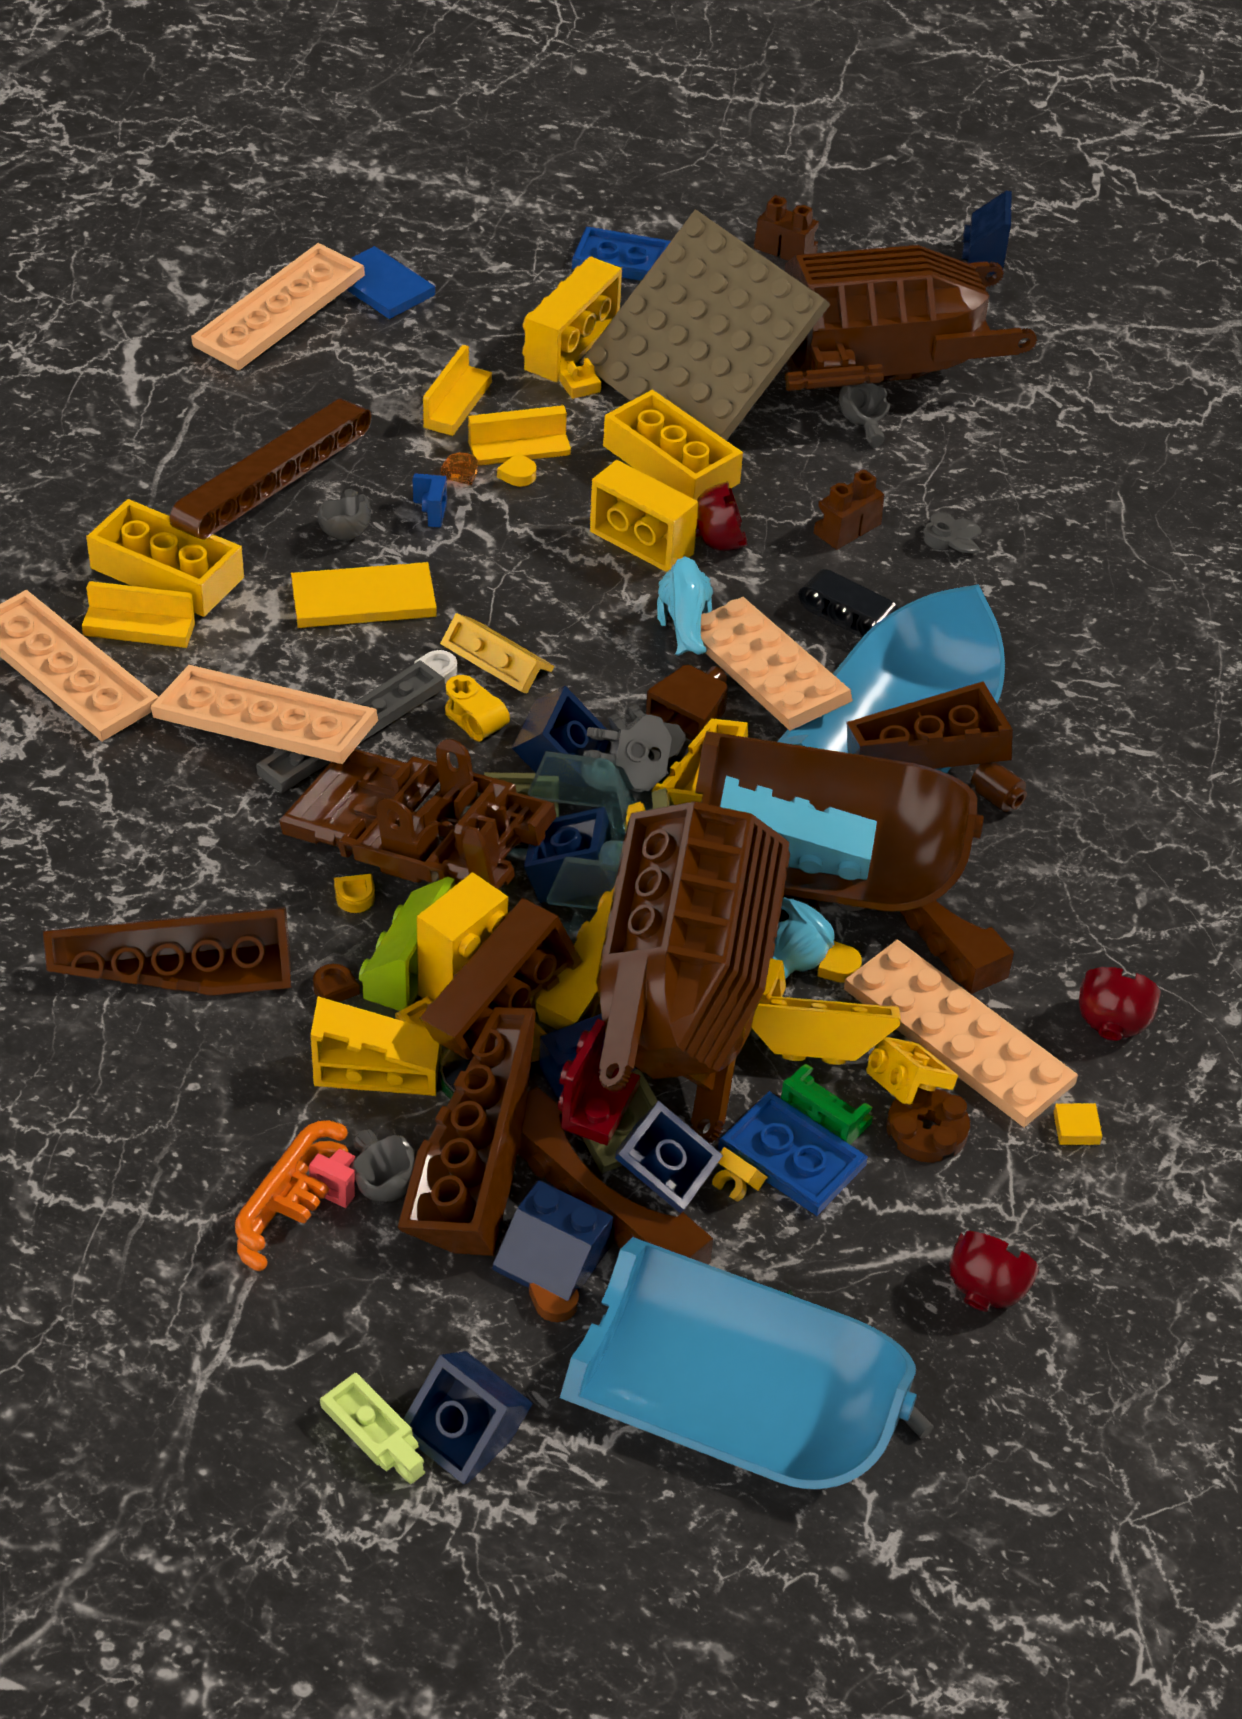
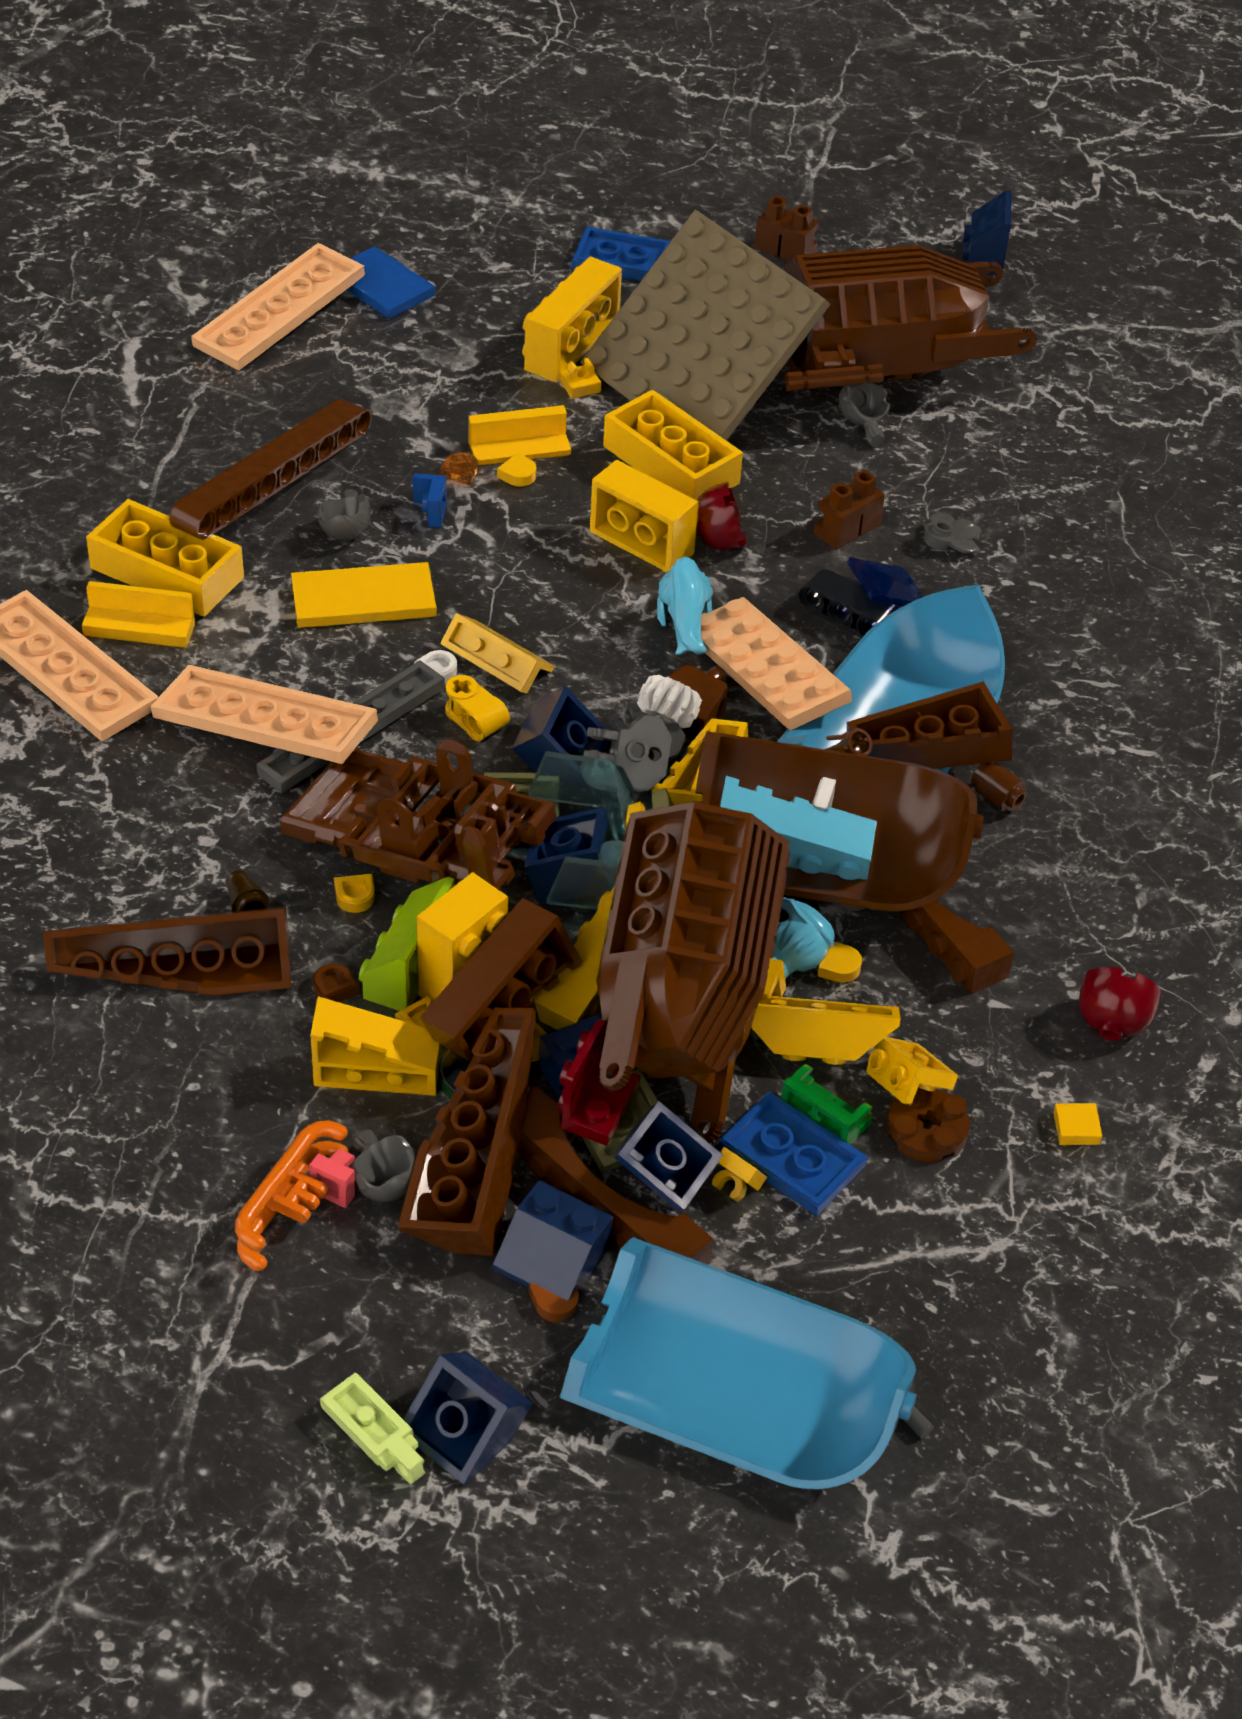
(245, 893): none -> dark brown cone
(454, 394): yellow panel -> none
(669, 700): none -> white gear
(824, 794): none -> white tile
(852, 741): none -> reddish brown piece
(884, 582): none -> clear blue piece
(963, 1033): light nougat plate -> none
(990, 1272): dark red cylinder -> none

